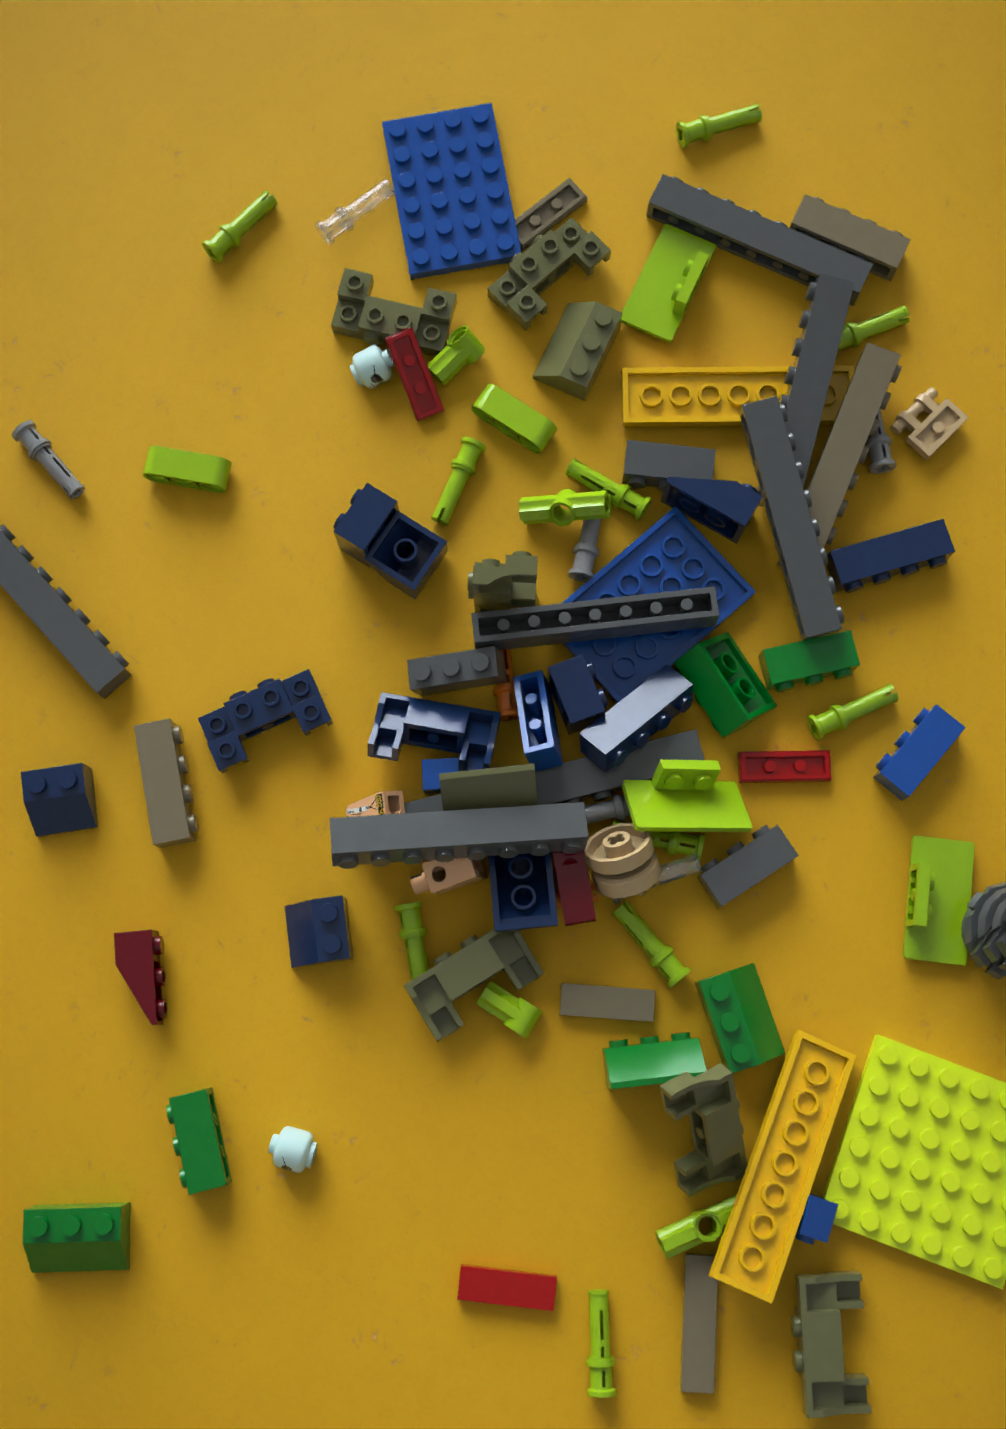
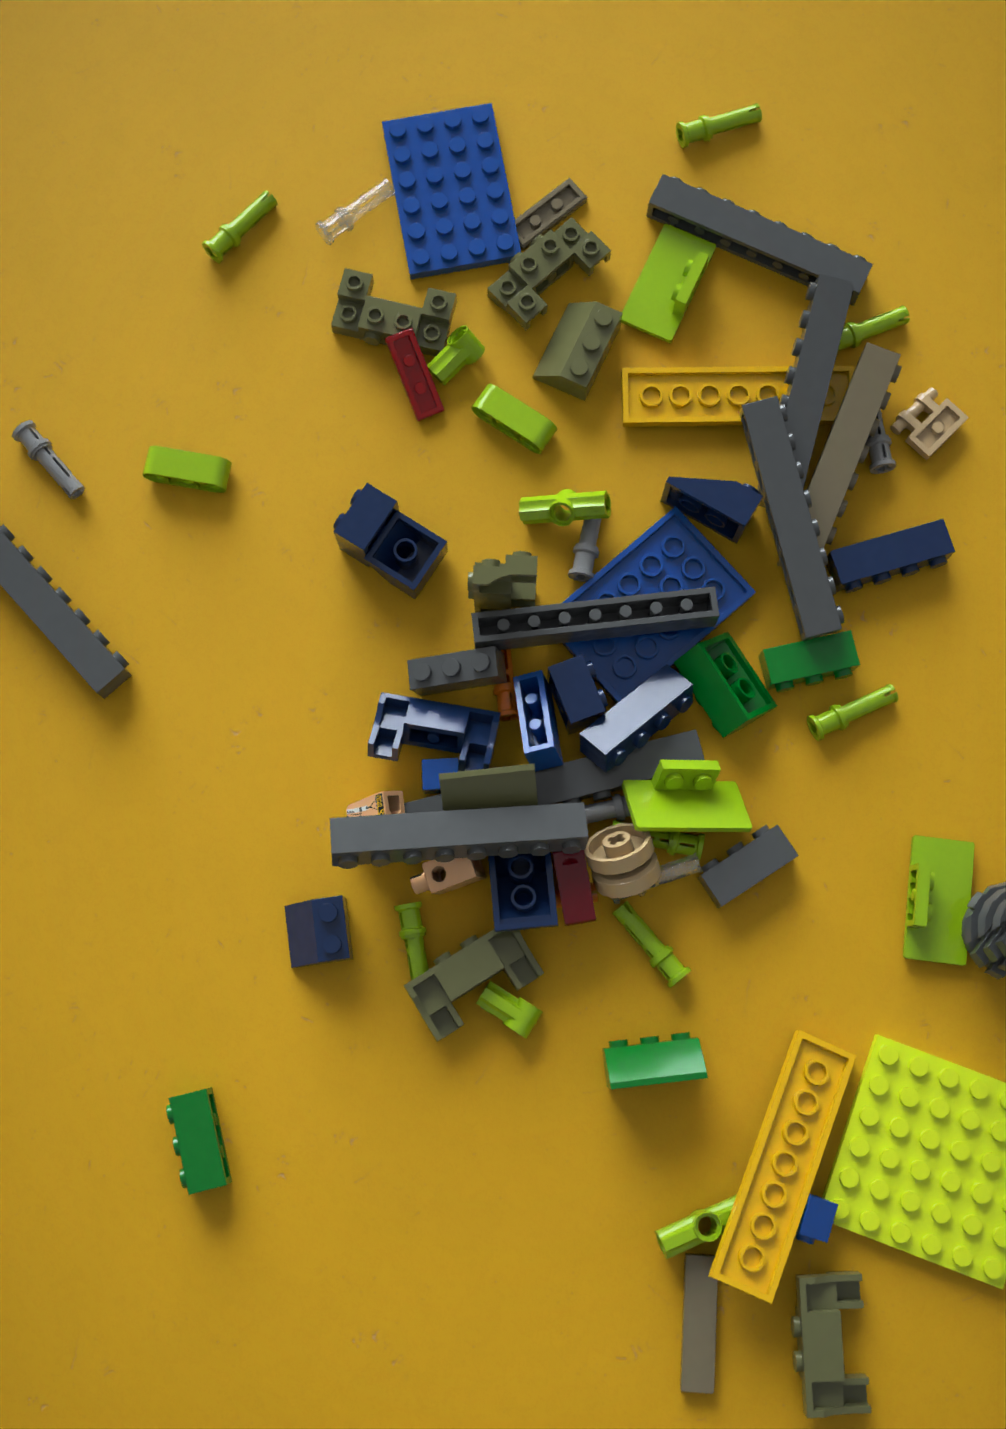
(60, 799): dark blue slope -> none
(77, 1237): green slope -> none
(139, 964): dark red slope -> none
(165, 783): dark tan brick -> none
(259, 711): dark blue bracket -> none
(293, 1149): light aqua head -> none
(372, 366): light aqua head -> none
(462, 468): lime pin -> none
(507, 1287): red tile -> none
(600, 1359): lime pin -> none
(607, 1002): dark tan tile -> none
(620, 495): lime pin -> none
(654, 462): dark grey brick -> none
(714, 1126): olive bracket -> none
(740, 1018): green slope -> none
(784, 766): red tile -> none
(851, 235): dark tan brick -> none
(917, 751): blue brick -> none

